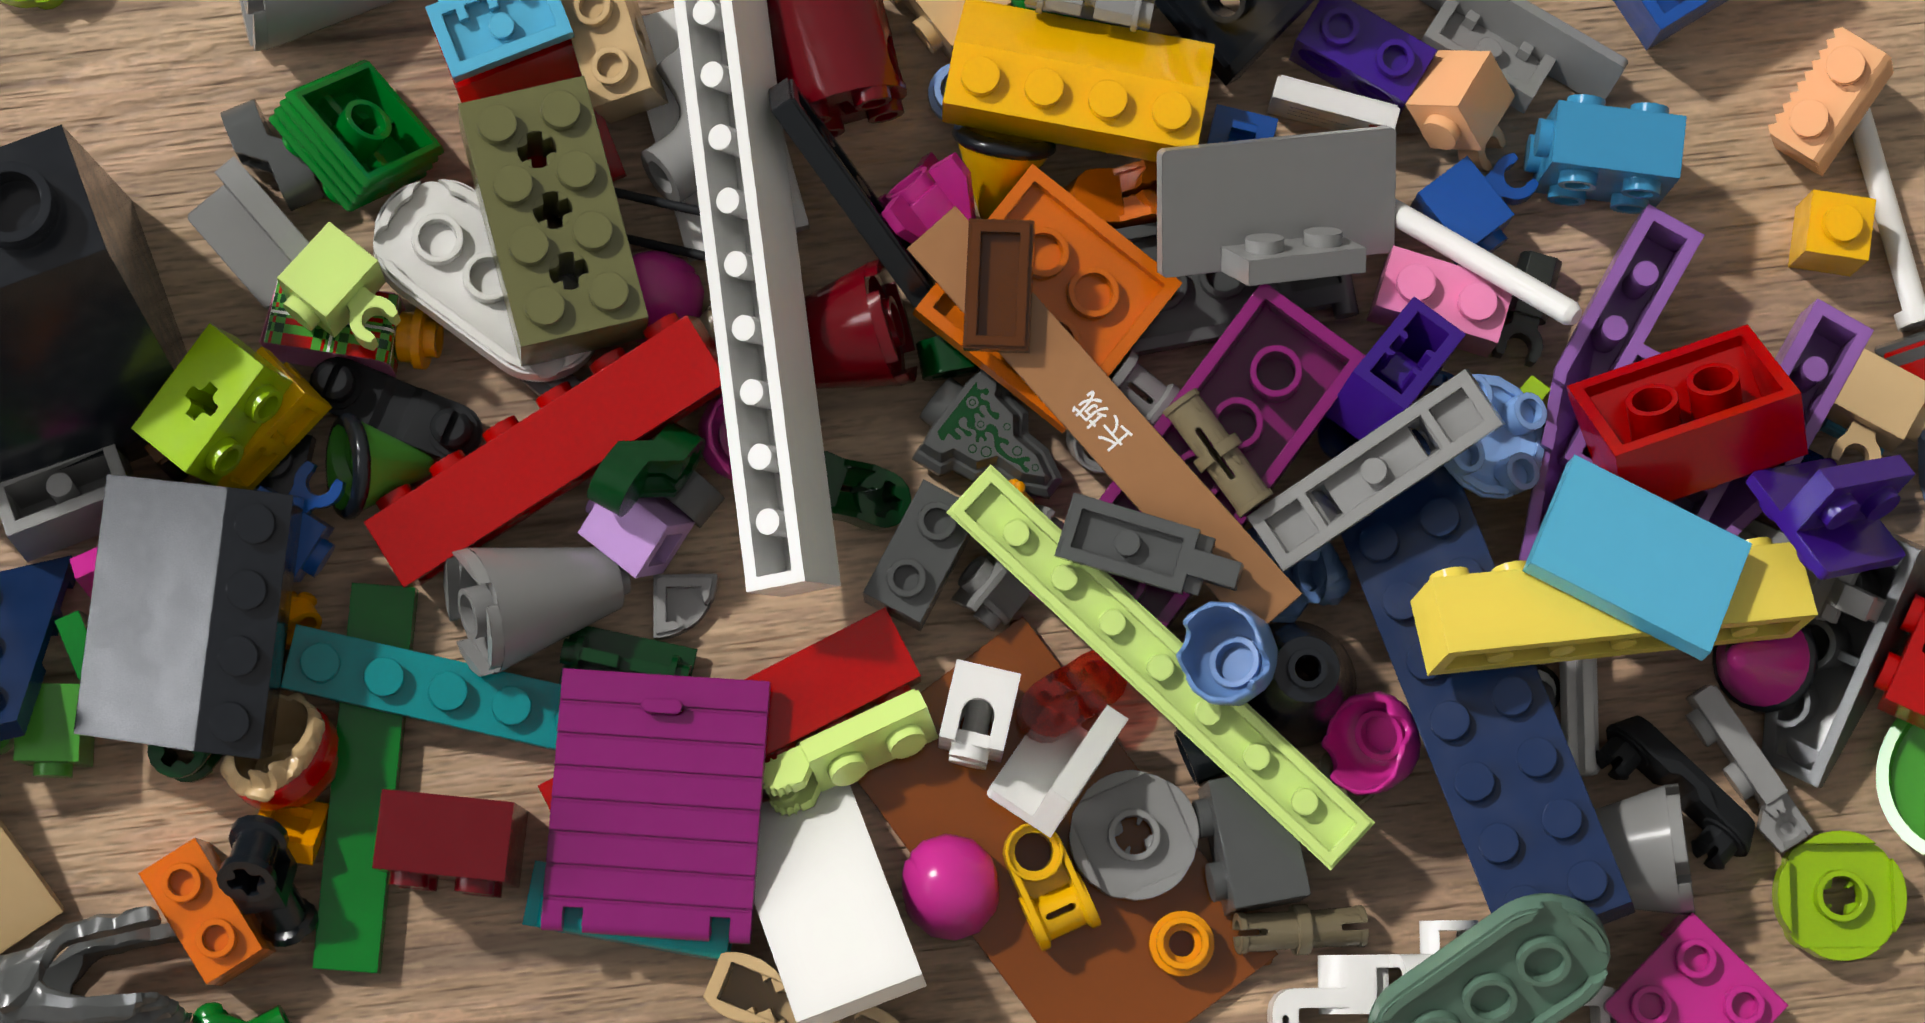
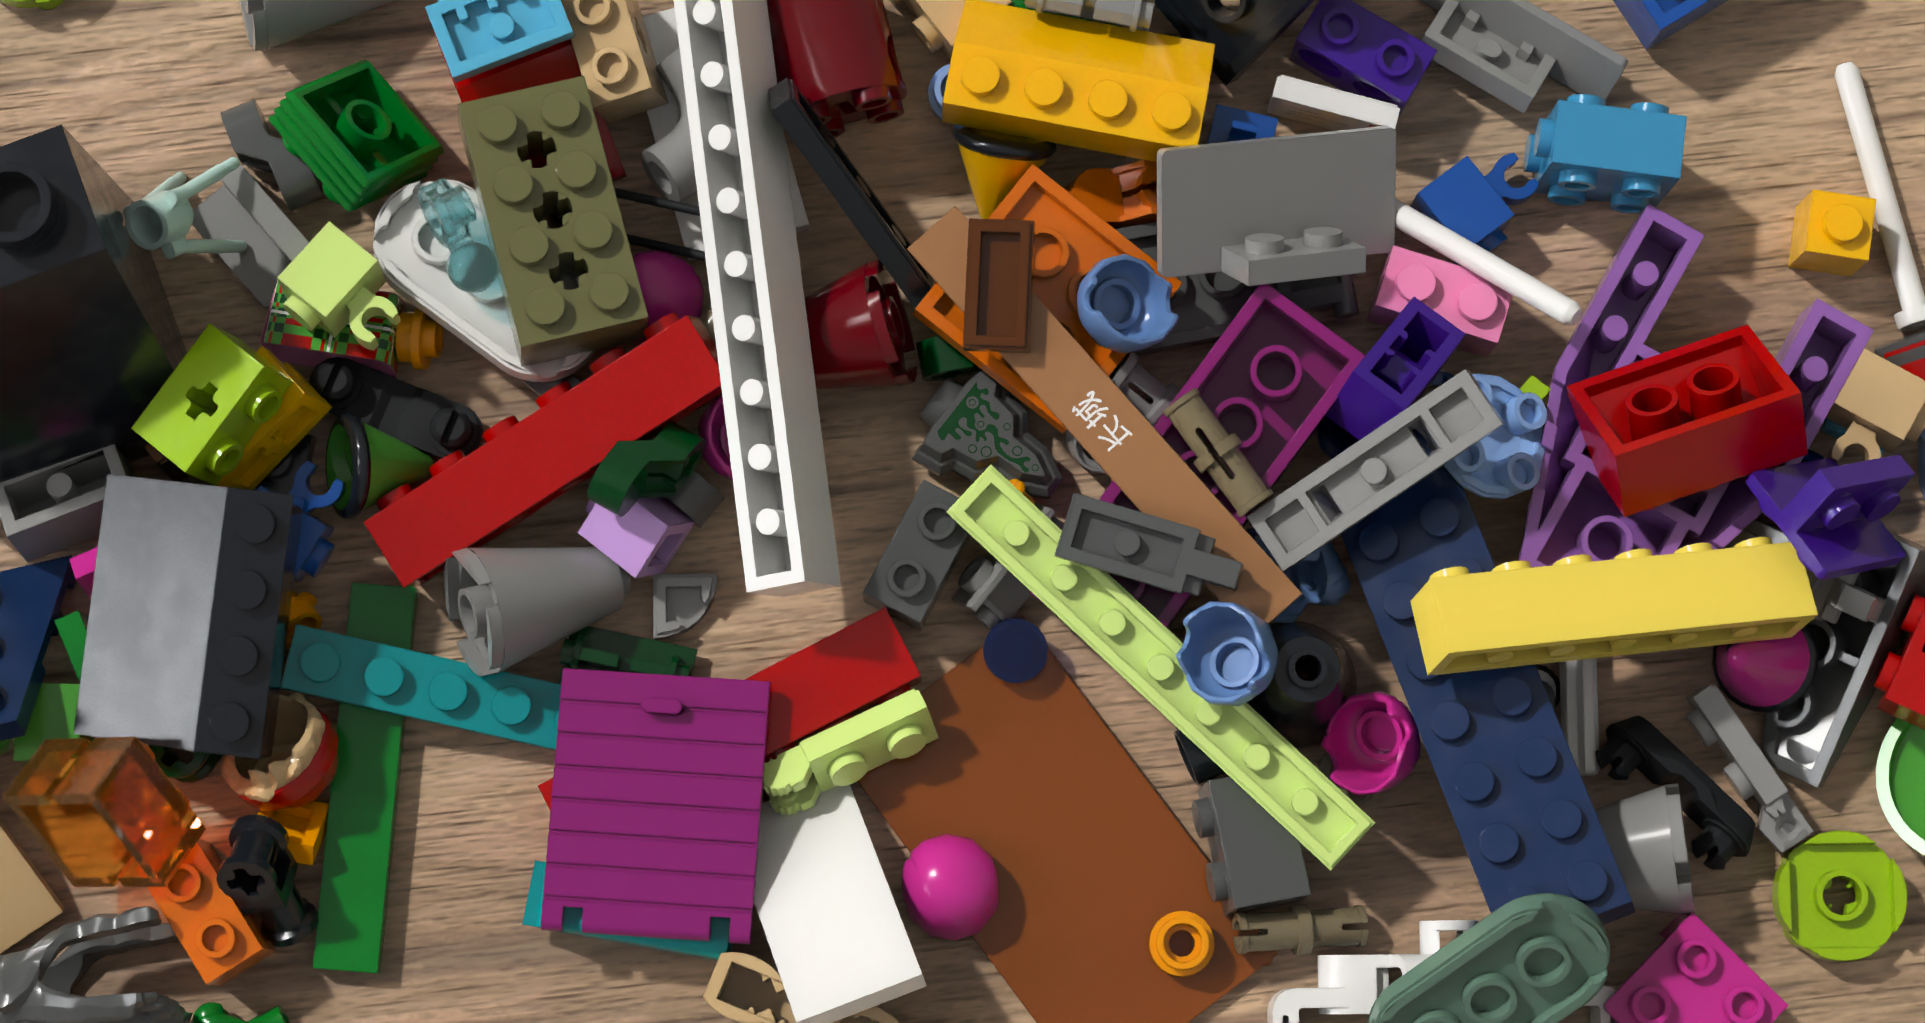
(105, 812): none -> clear orange piece
(166, 215): none -> light aqua plant
(449, 215): none -> clear light blue plate
(450, 840): dark red brick -> none
(875, 496): dark green piece -> none
(928, 195): dark pink brick -> none
(981, 696): white brick -> none
(1015, 651): none -> clear blue plate
(1047, 778): white panel -> none
(1048, 715): clear red piece -> none
(1049, 890): yellow piece -> none
(1125, 304): none -> medium blue hair
(1168, 849): light grey plate -> none
(1462, 104): light nougat brick -> none
(1524, 317): pearl dark grey bar -> none
(1638, 557): medium azure tile -> none
(1831, 100): light nougat brick -> none

